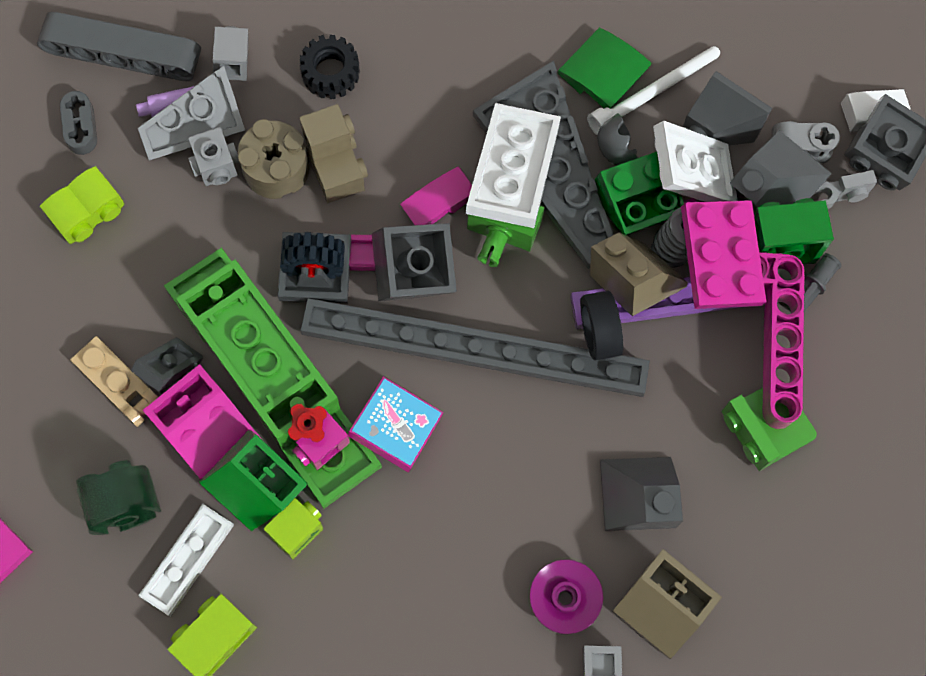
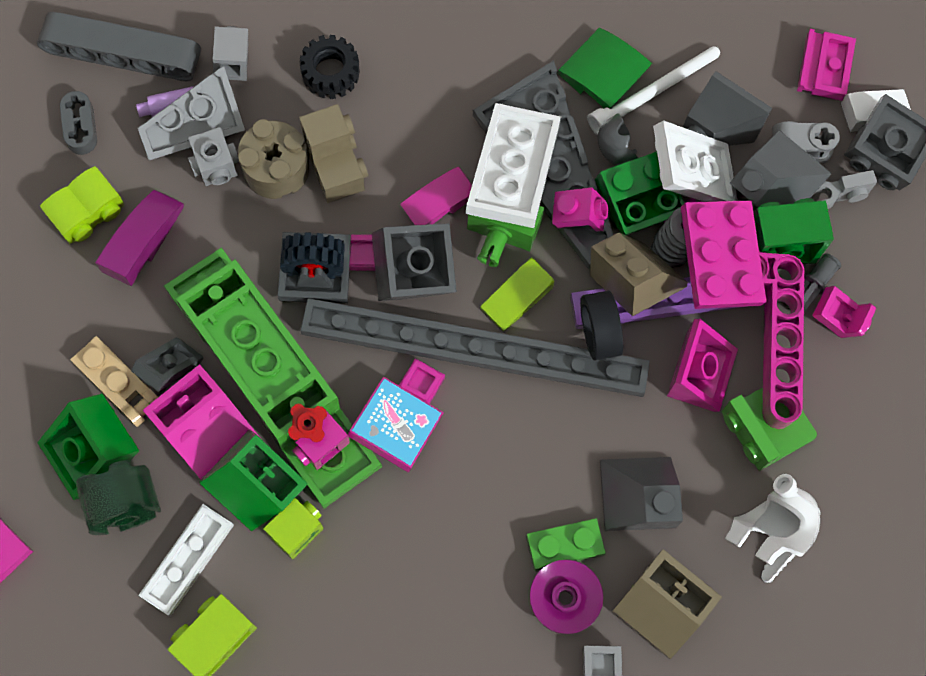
(86, 441): none -> green slope
(139, 237): none -> magenta slope
(422, 380): none -> dark pink tile
(518, 294): none -> lime slope
(566, 542): none -> bright green plate
(579, 208): none -> dark pink bracket
(703, 367): none -> dark pink slope
(789, 520): none -> white piece
(826, 64): none -> dark pink plate
(843, 314): none -> dark pink bracket

